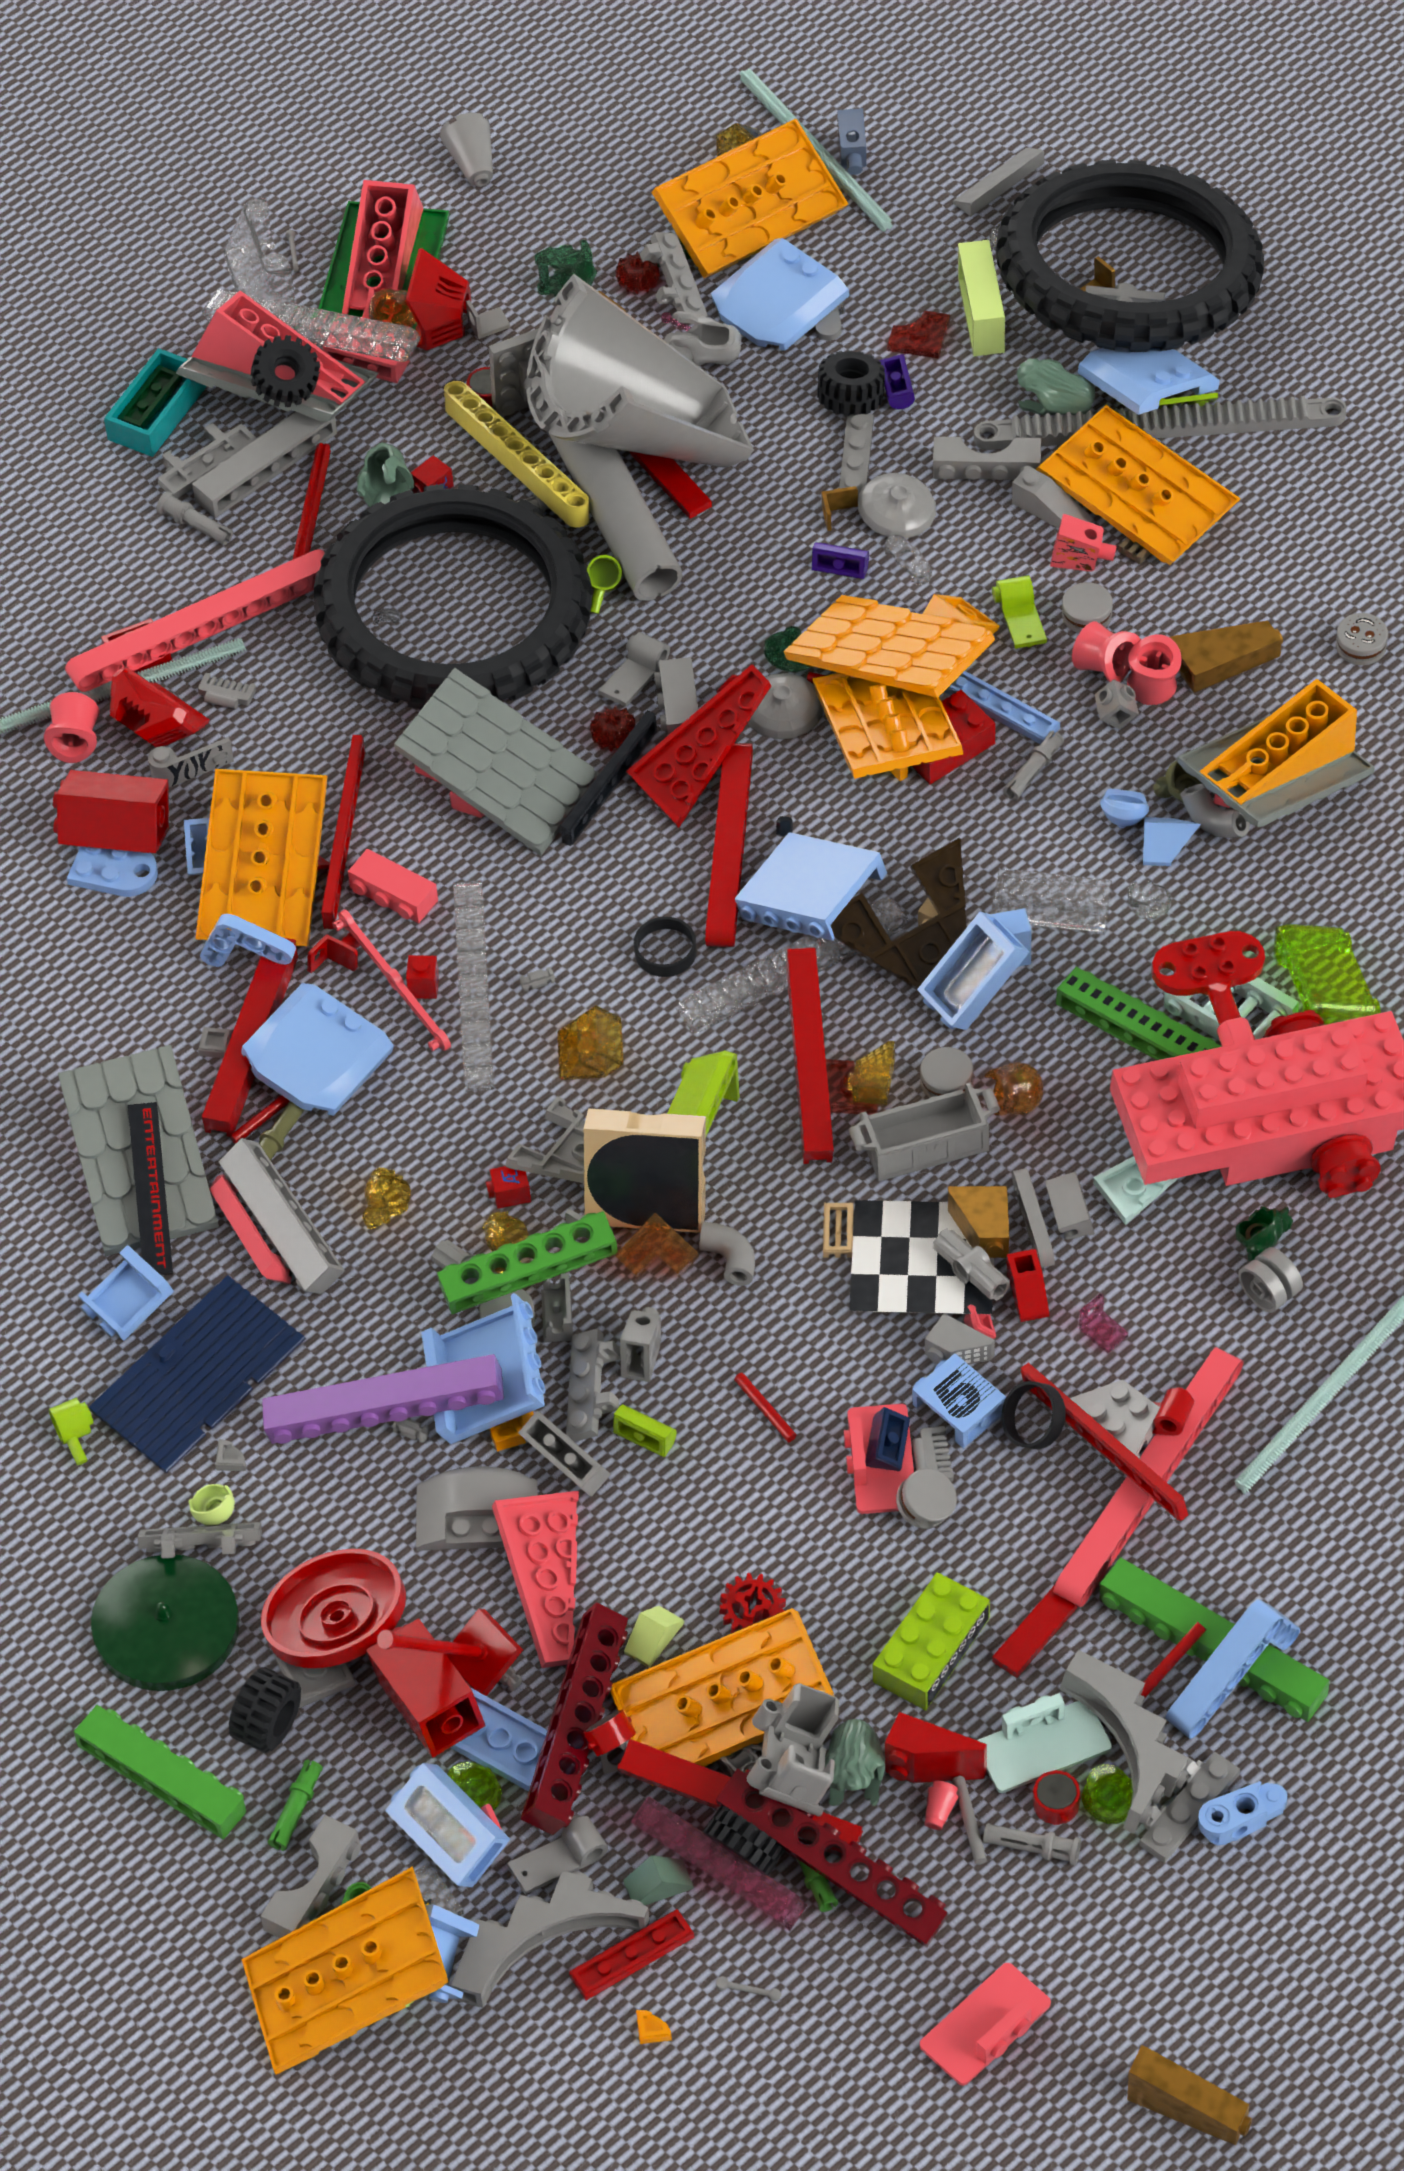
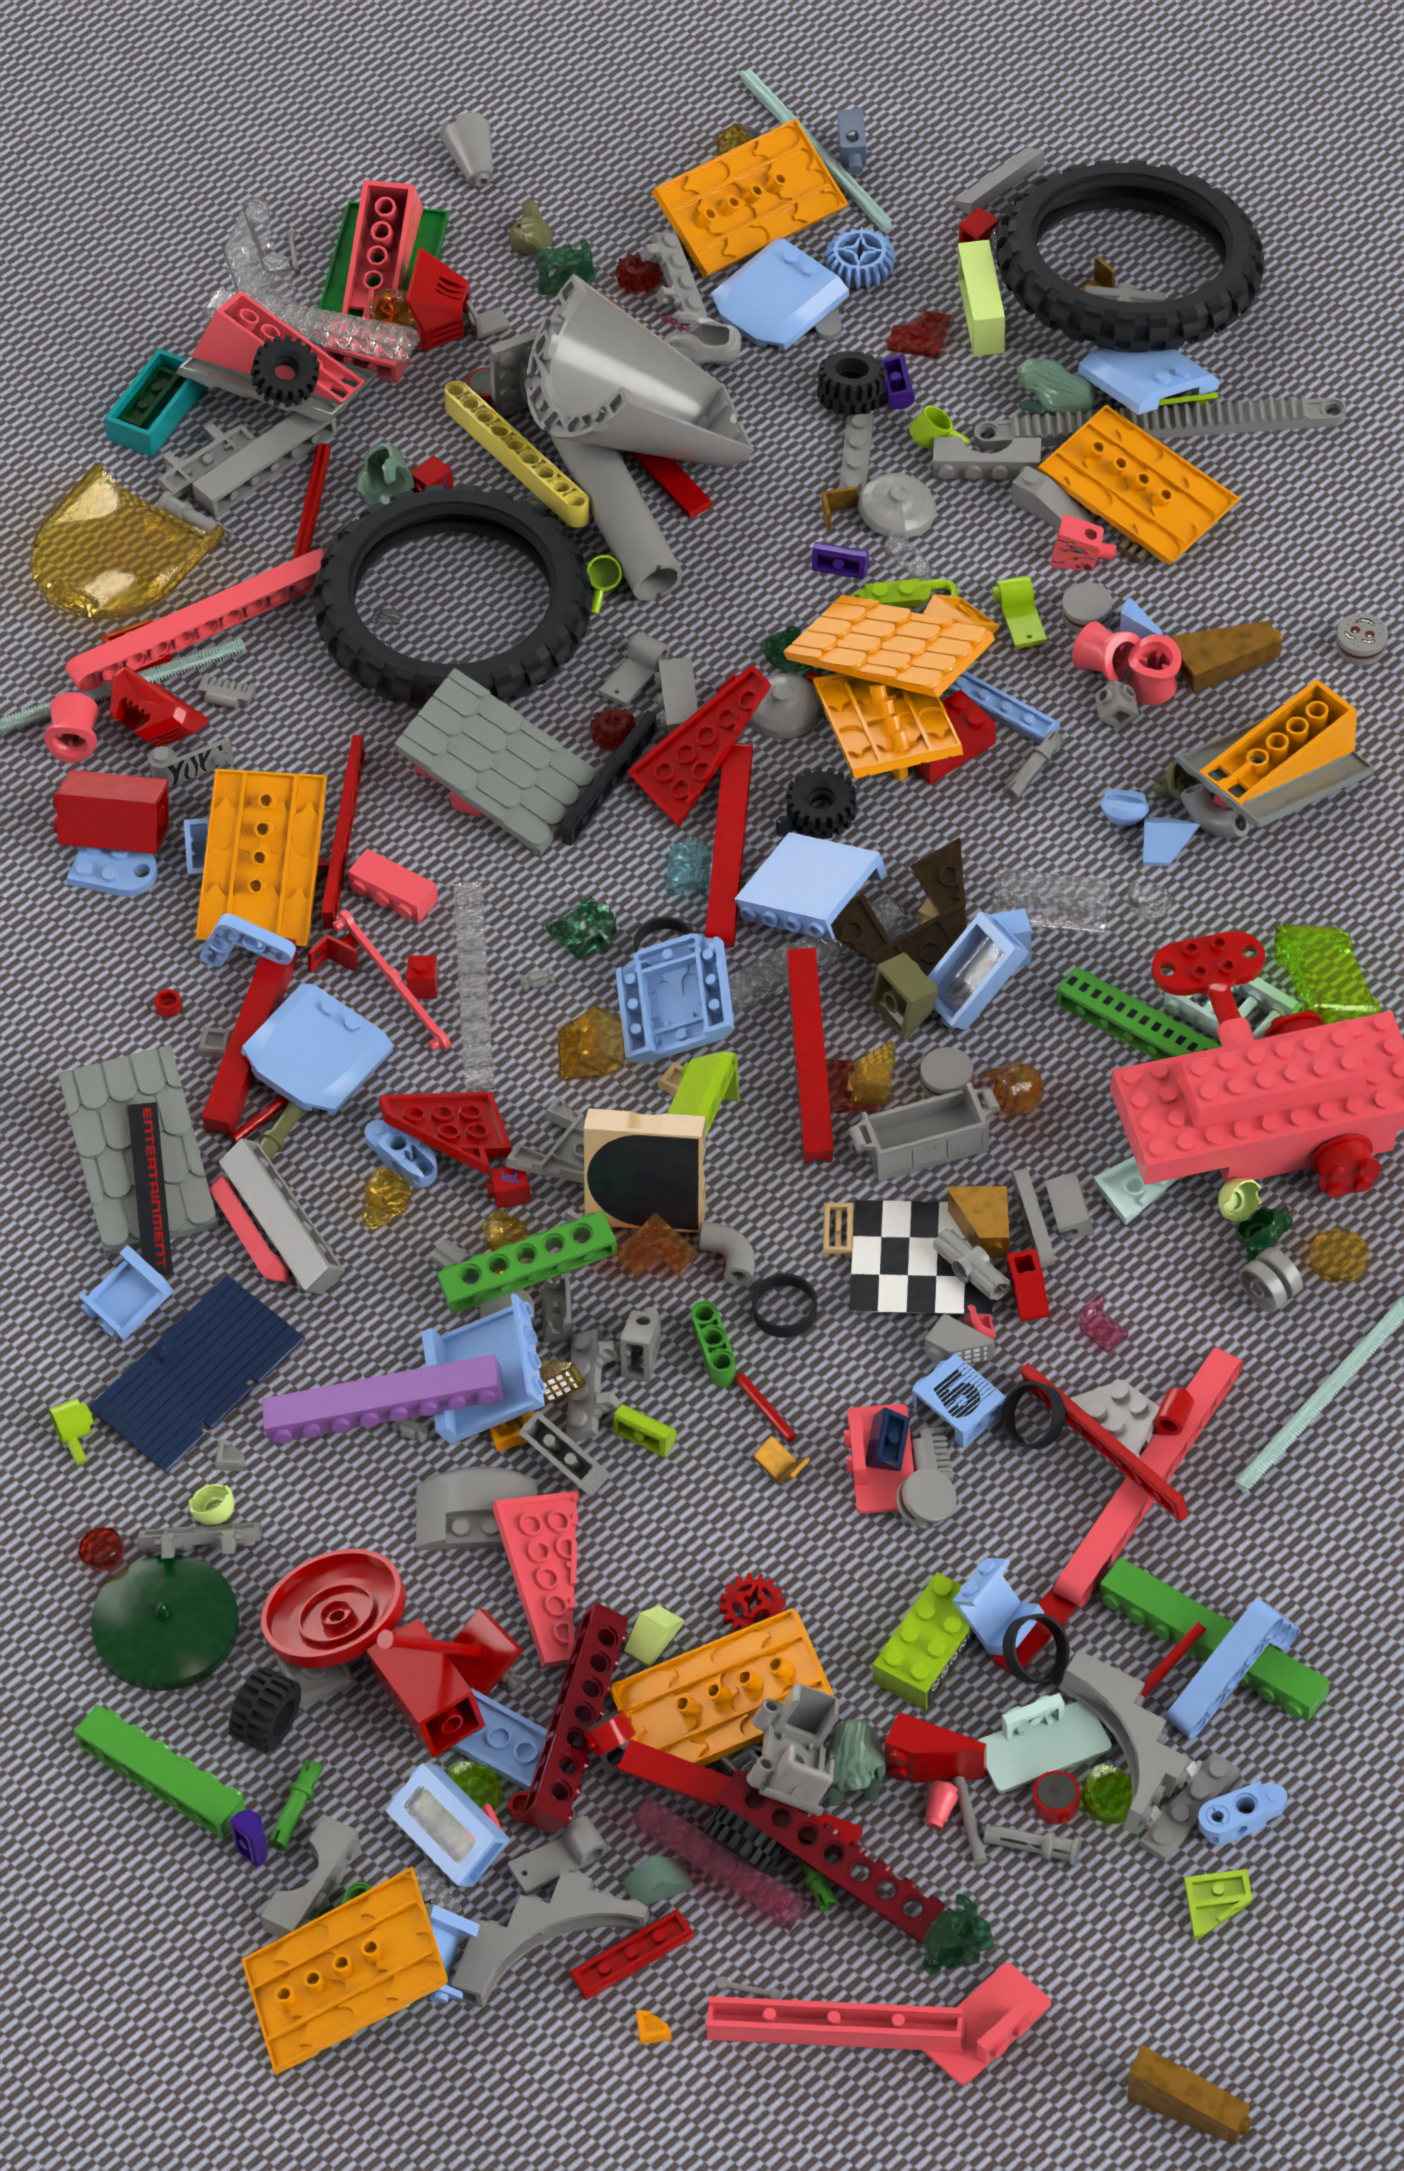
(101, 1549): none -> clear red hair
(112, 551): none -> clear yellow windscreen
(168, 1003): none -> red tile
(249, 1836): none -> dark purple brick
(407, 1161): none -> light blue piece
(455, 1123): none -> red wing
(516, 1805): none -> red tile
(530, 232): none -> olive hair
(559, 1378): none -> clear yellow slope
(582, 936): none -> clear green piece
(671, 1079): none -> tan tile
(674, 998): none -> light blue wedge
(689, 867): none -> clear light blue bracket
(713, 1332): none -> bright green beam
(778, 1461): none -> pearl gold bracket
(784, 1279): none -> black tyre
(821, 787): none -> black tyre
(836, 2024): none -> coral tile
(860, 257): none -> light blue gear
(903, 994): none -> olive slope
(905, 592): none -> lime plate
(933, 423): none -> lime piece
(956, 1938): none -> clear green piece
(977, 226): none -> red brick
(992, 1605): none -> light blue panel
(1061, 1642): none -> black tyre
(1136, 621): none -> light blue slope
(1216, 1898): none -> lime wing
(1239, 1199): none -> yellowish green hair
(1339, 1255): none -> clear yellow tile

